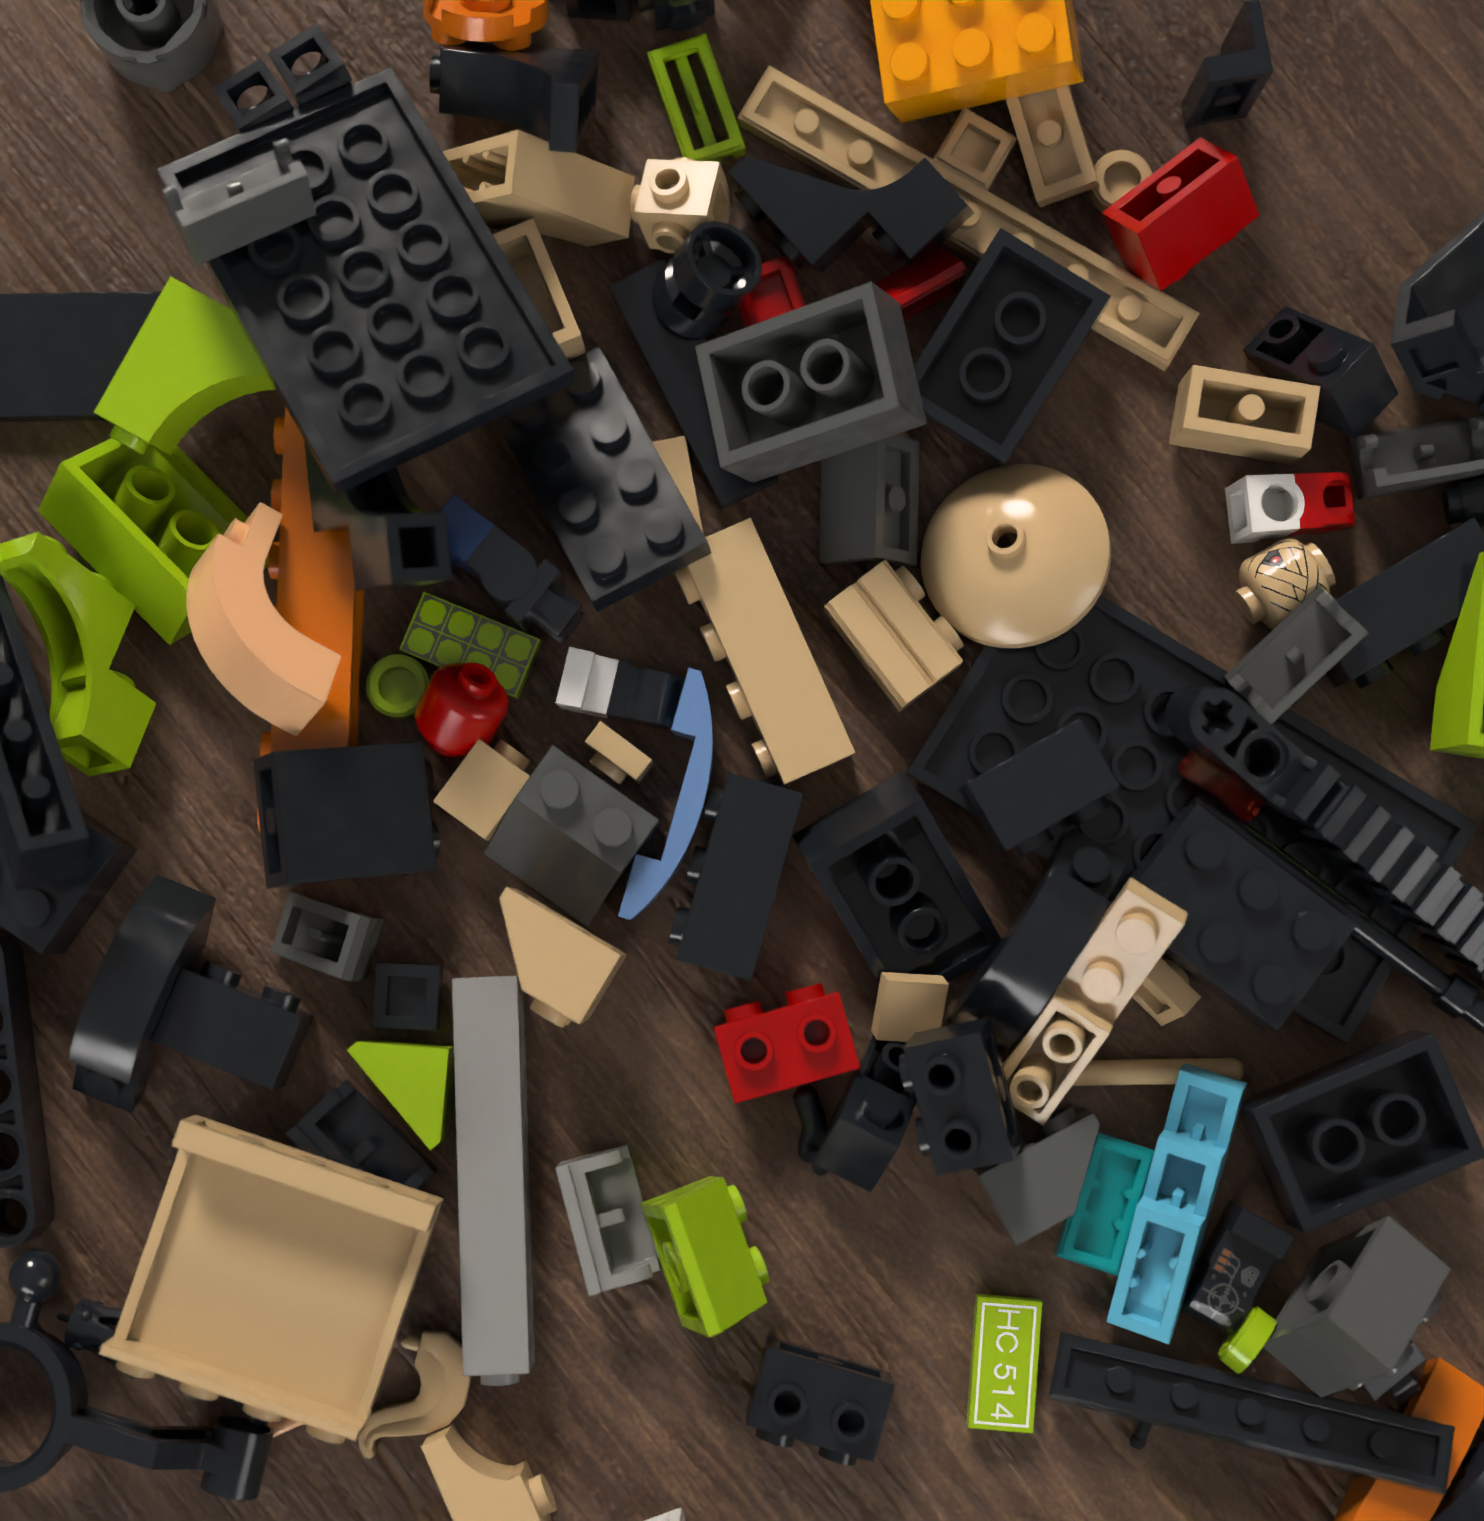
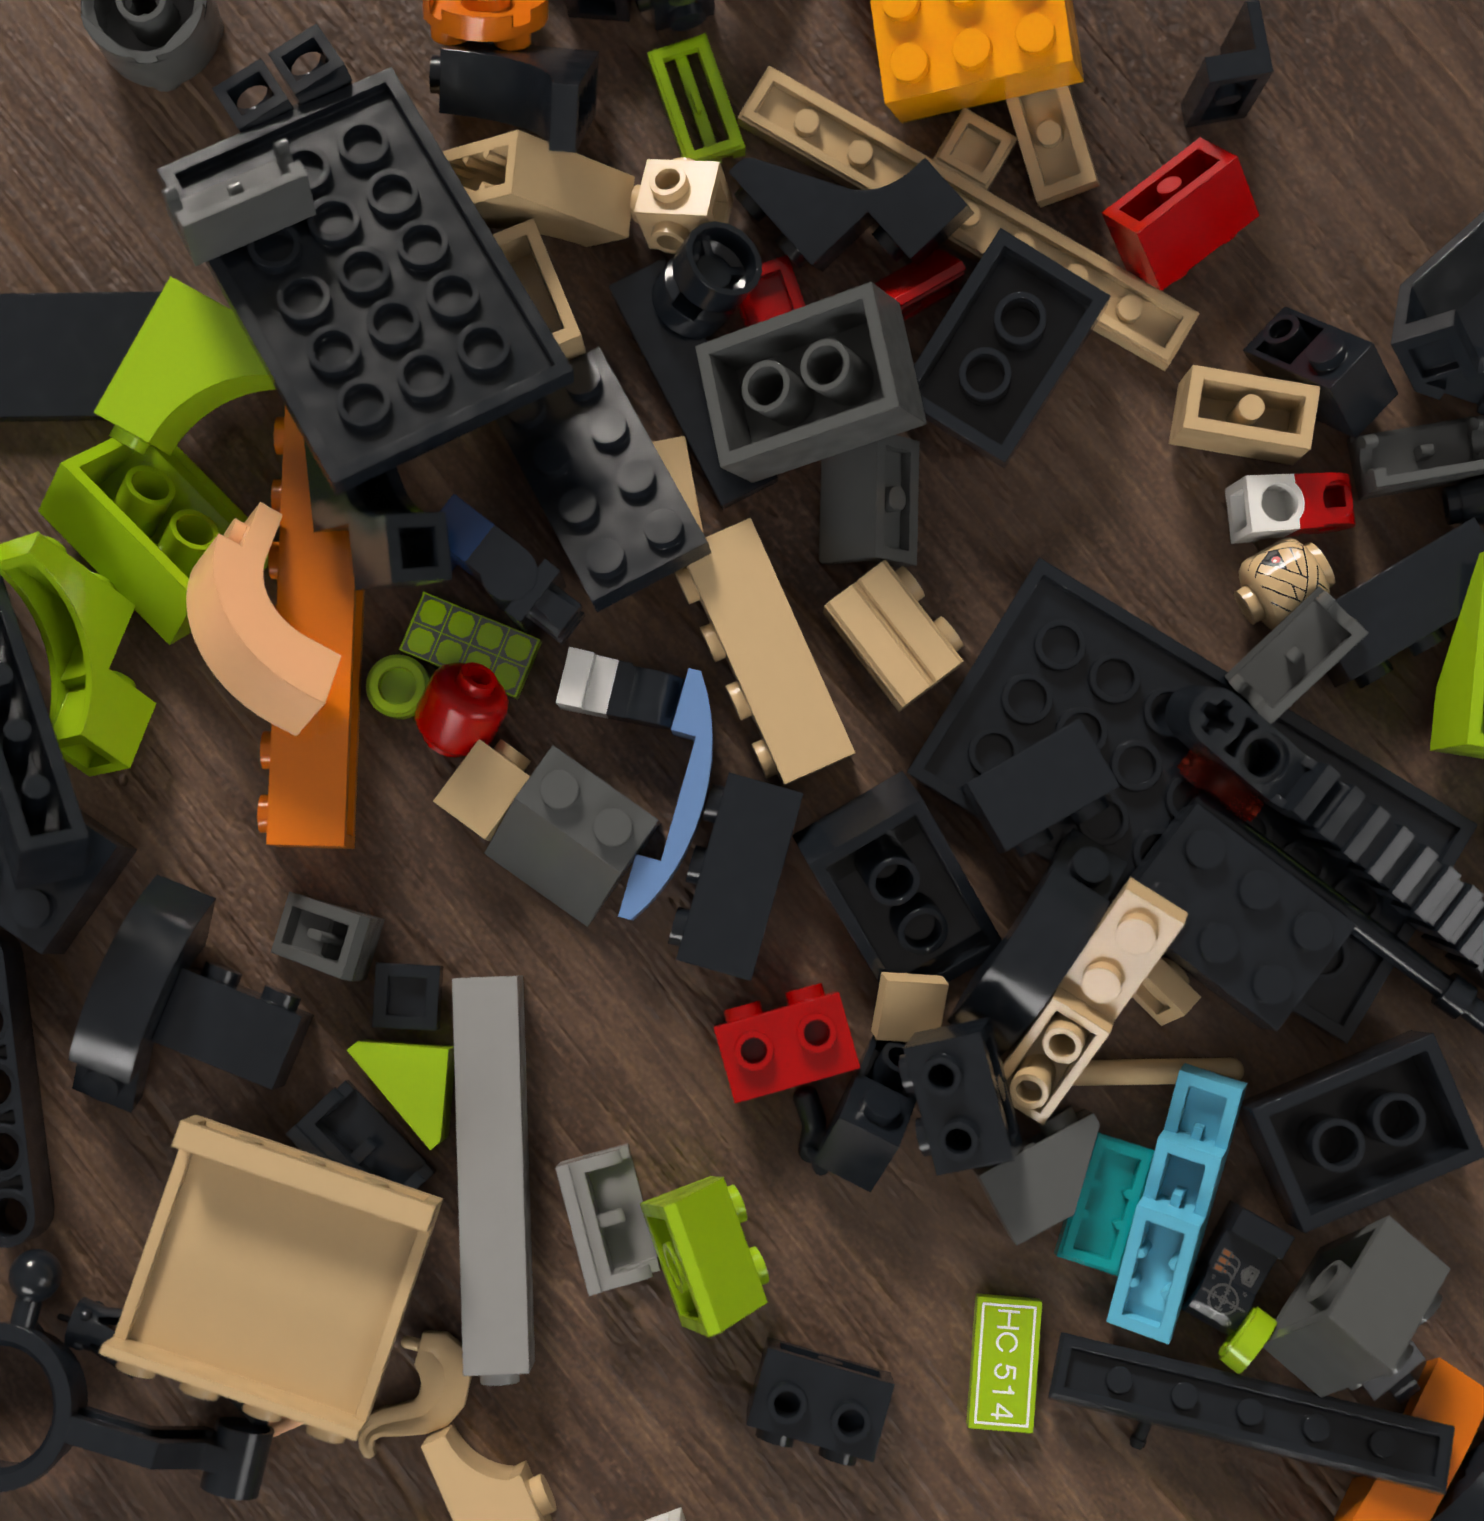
(345, 813): black panel -> none
(557, 959): tan slope -> none
(617, 756): tan plate -> none
(1035, 585): tan dish -> none
(1117, 175): tan tile -> none

